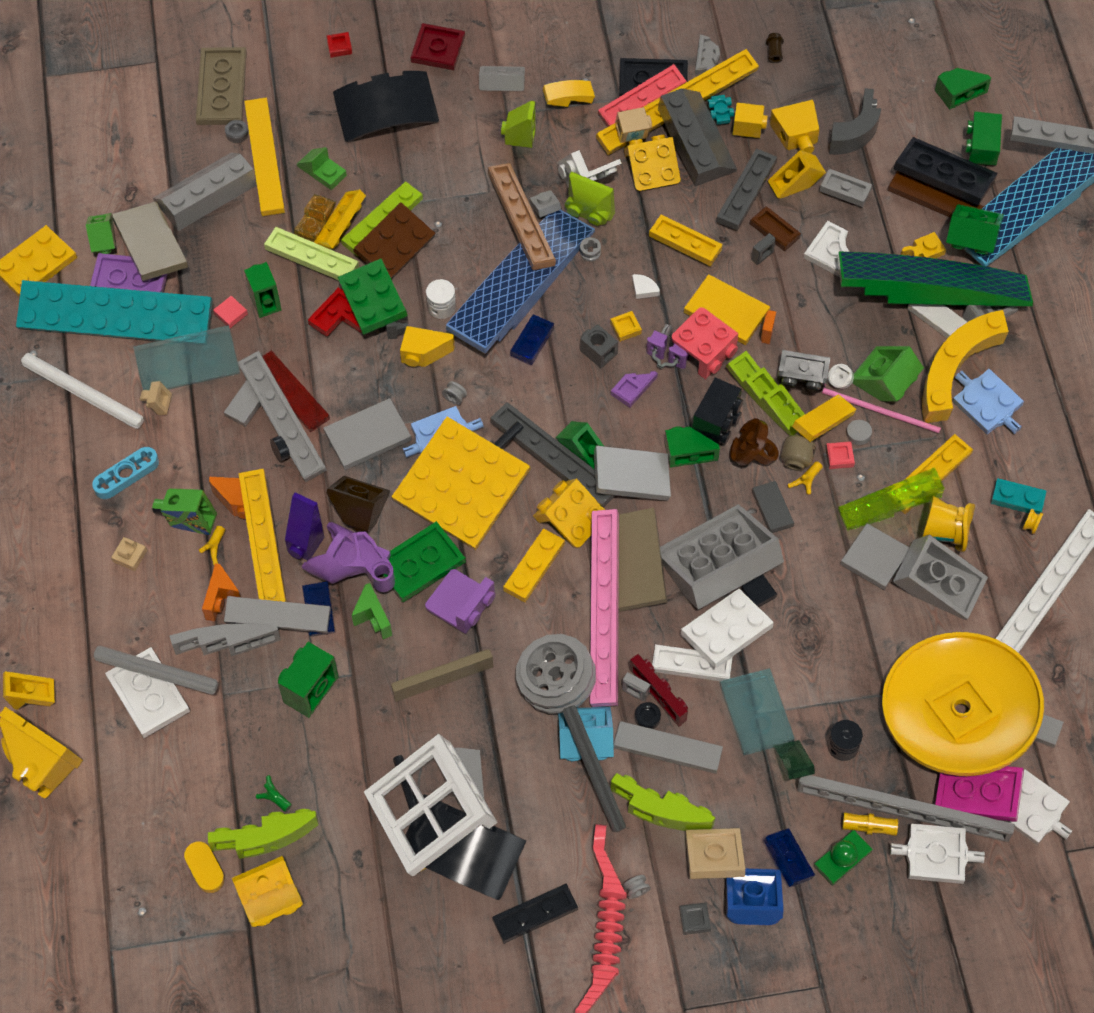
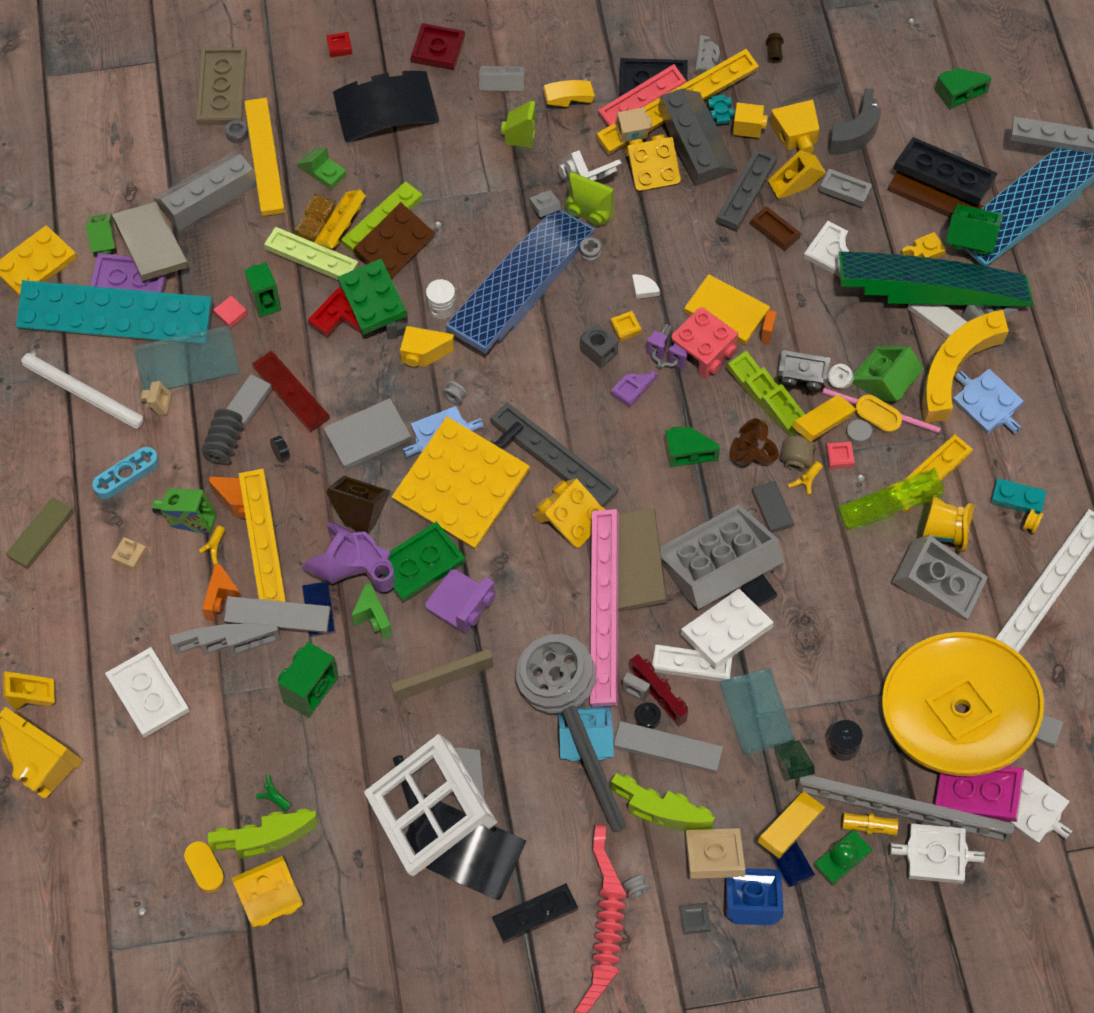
(39, 533): none -> olive tile
(156, 670): light grey axle -> none
(222, 436): none -> dark grey piece
(282, 416): light grey tile -> none
(304, 528): dark purple slope -> none
(521, 216): medium nougat tile -> none
(532, 339): clear blue plate -> none
(534, 565): yellow plate -> none
(580, 440): green slope -> none
(632, 473): light grey tile -> none
(685, 240): yellow plate -> none
(718, 411): black brick -> none
(763, 249): dark grey tile -> none
(791, 824): none -> yellow tile
(875, 556): light grey tile -> none
(878, 414): none -> yellow tile
(984, 138): green brick -> none

